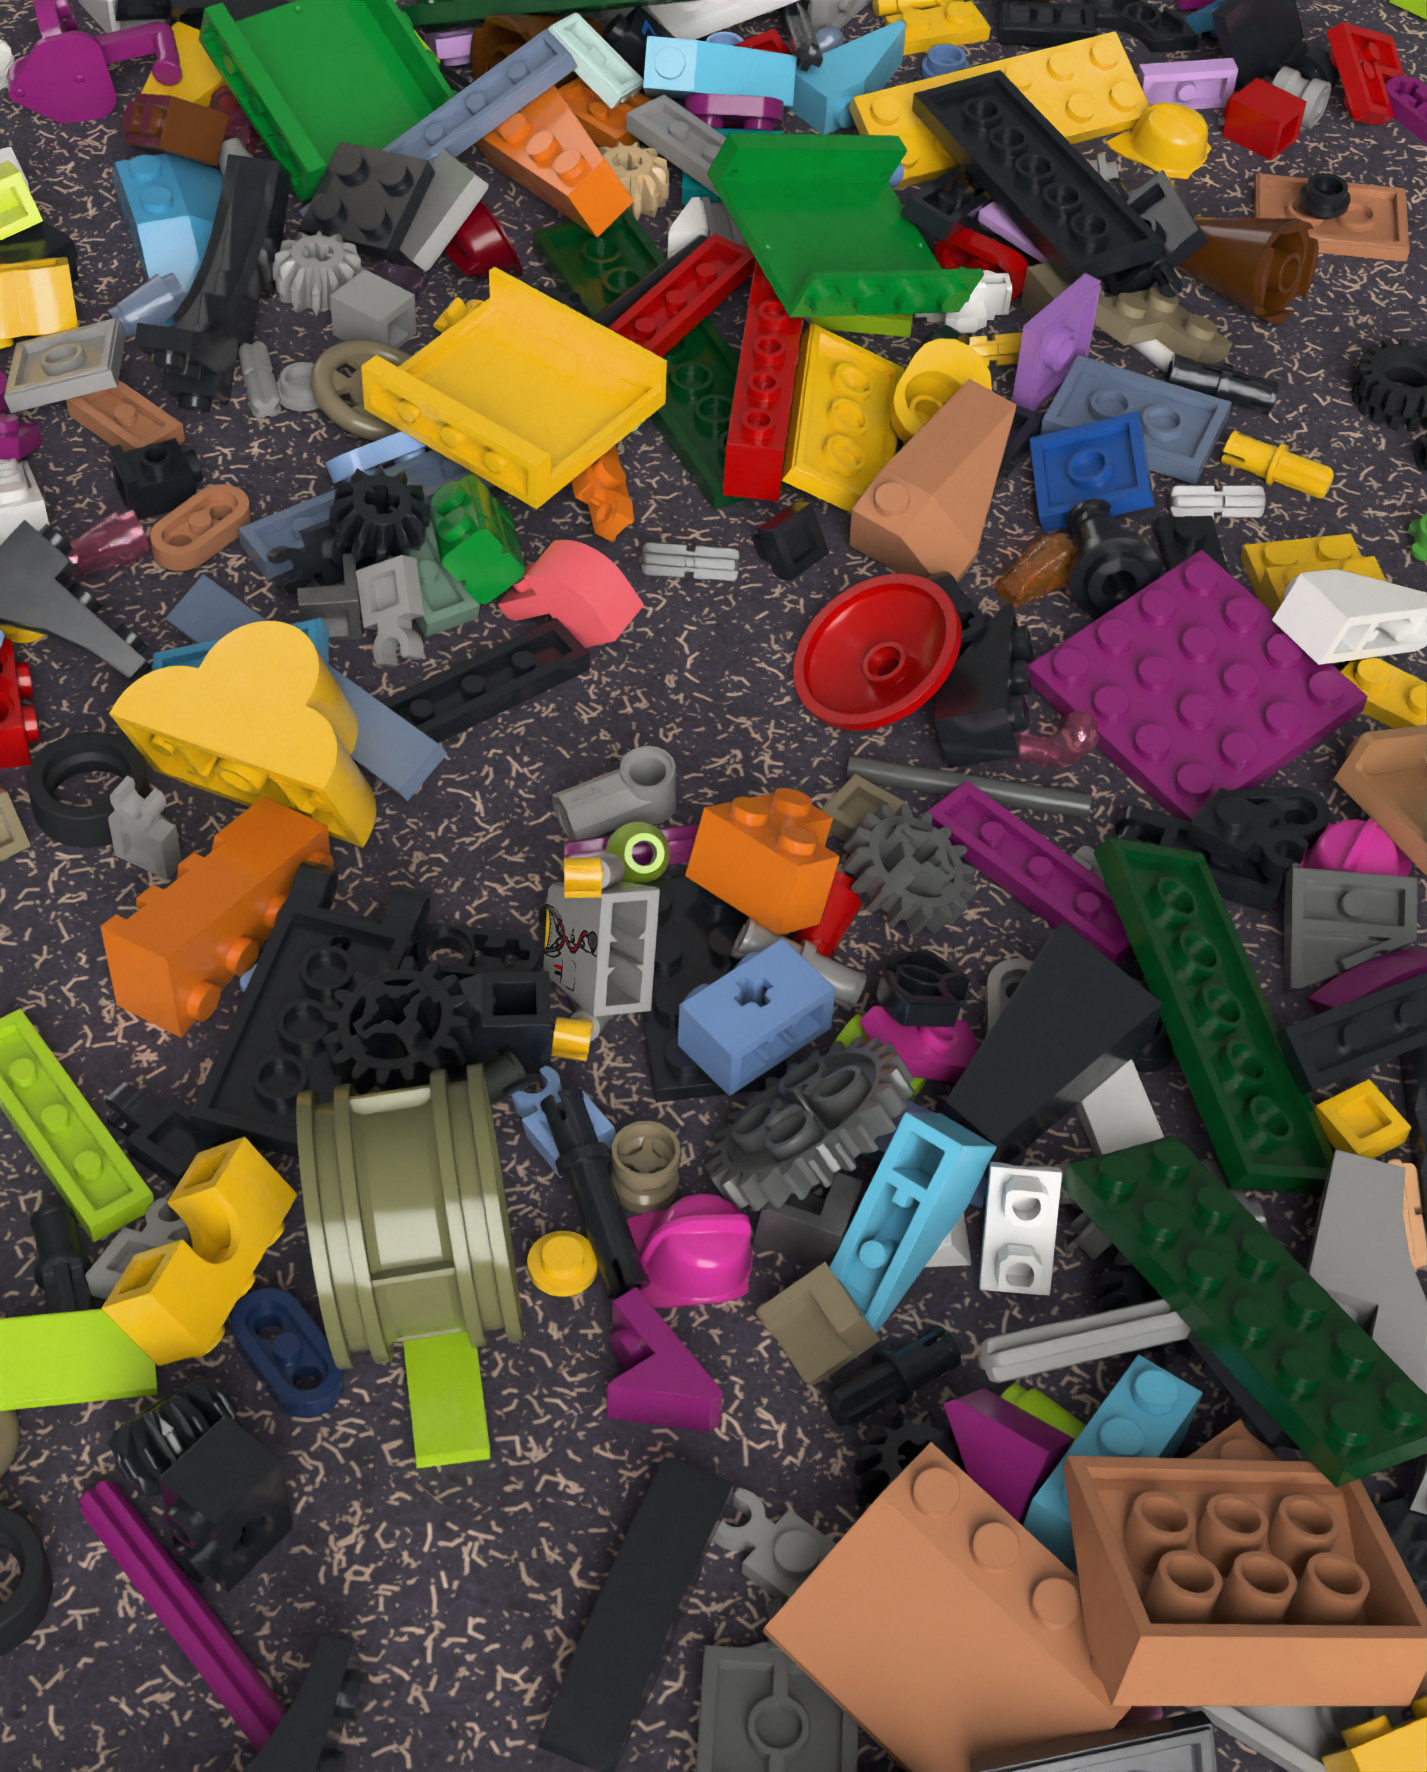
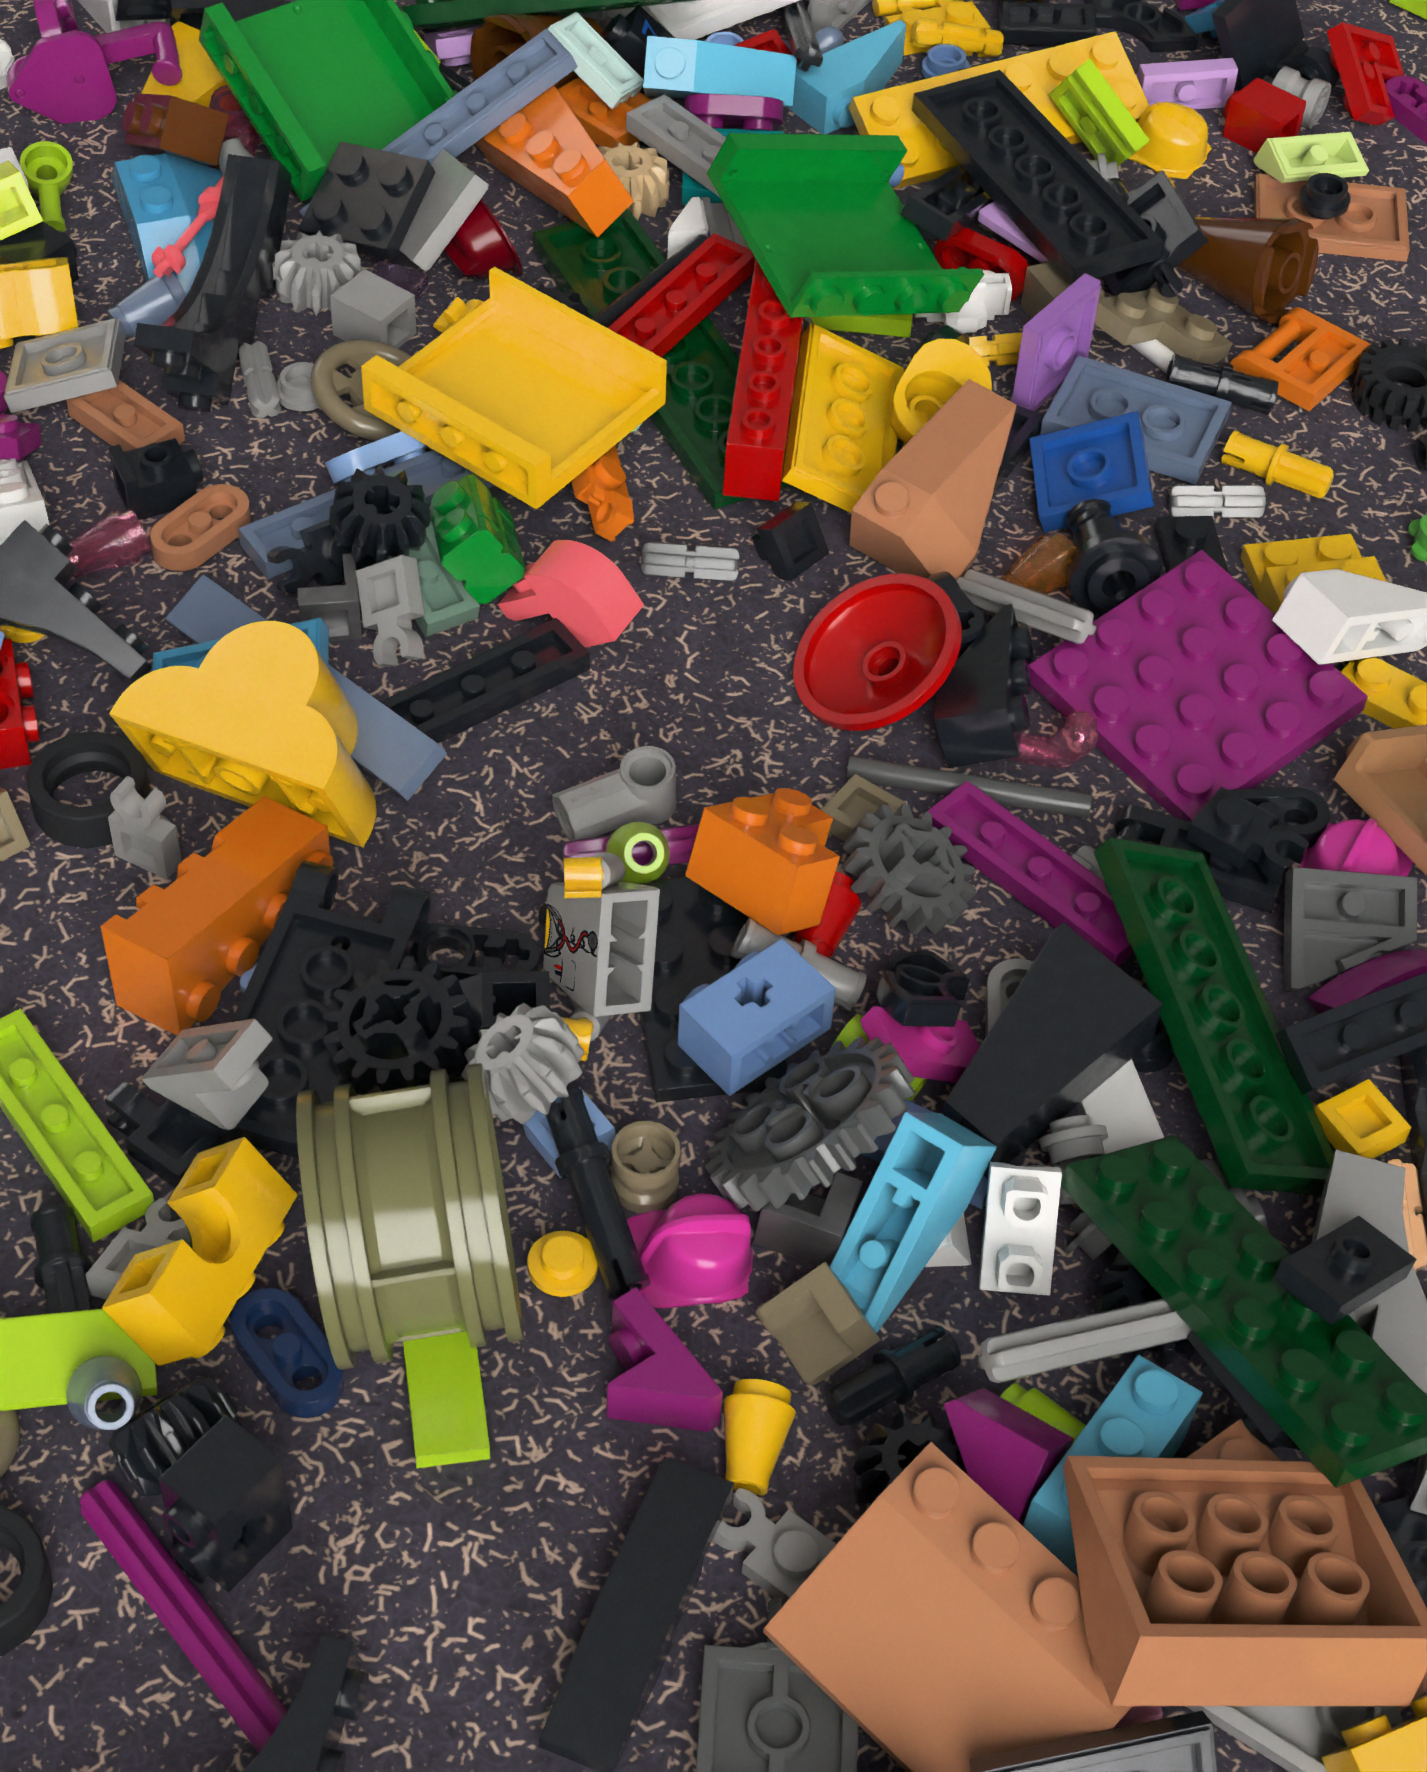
(52, 162): none -> lime bar
(96, 1378): none -> cone
(172, 257): none -> coral piece
(213, 1070): none -> light grey slope
(526, 1061): none -> light grey gear
(755, 1431): none -> yellow cone
(969, 38): none -> yellow axle
(1030, 606): none -> light grey axle
(1073, 1140): none -> light grey plate
(1098, 114): none -> lime plate
(1306, 155): none -> yellowish green slope
(1313, 366): none -> orange plate
(1344, 1269): none -> black plate

